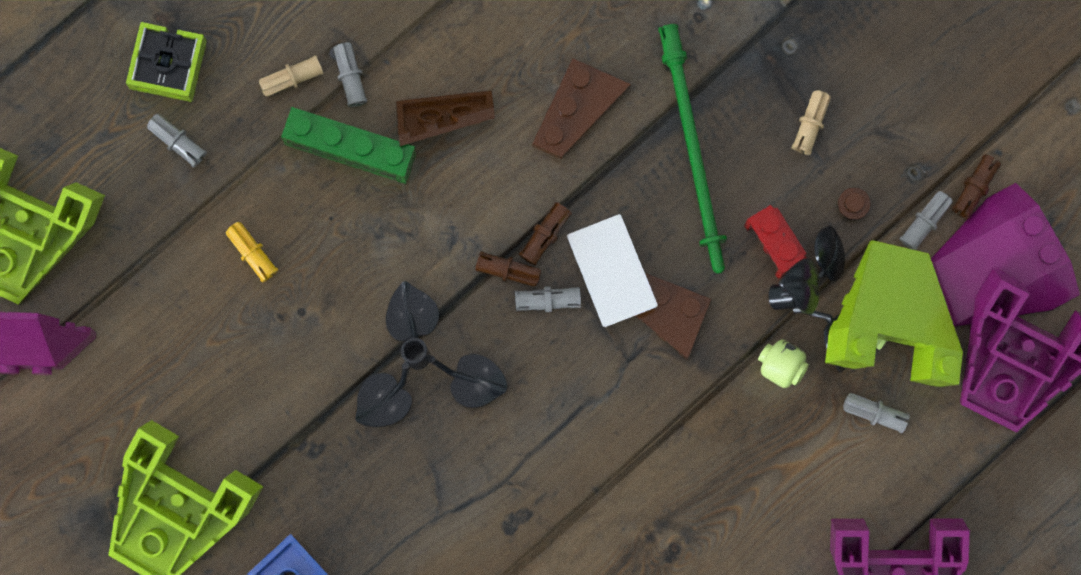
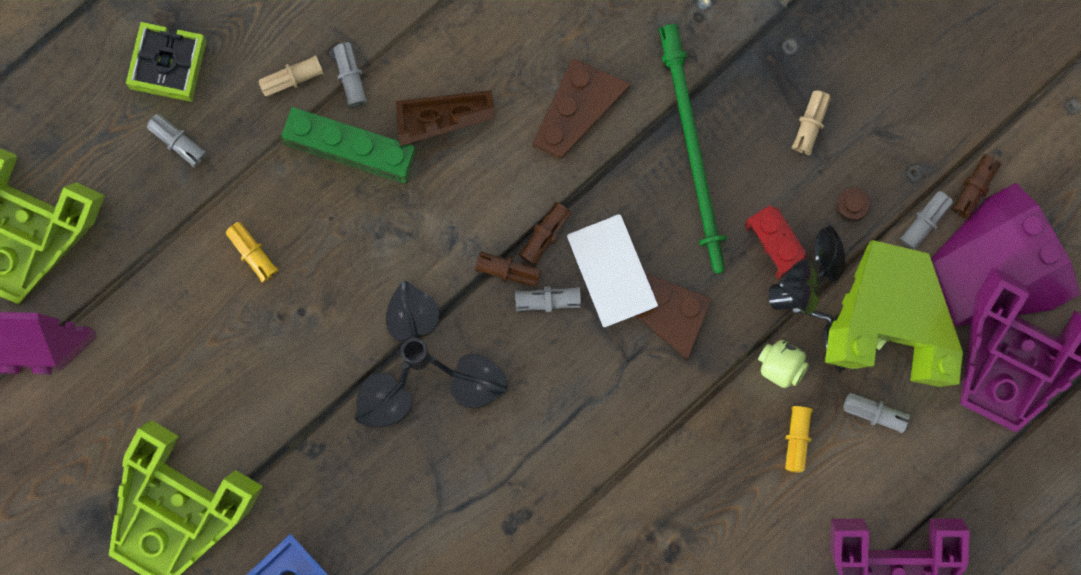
(798, 439): none -> yellow axle

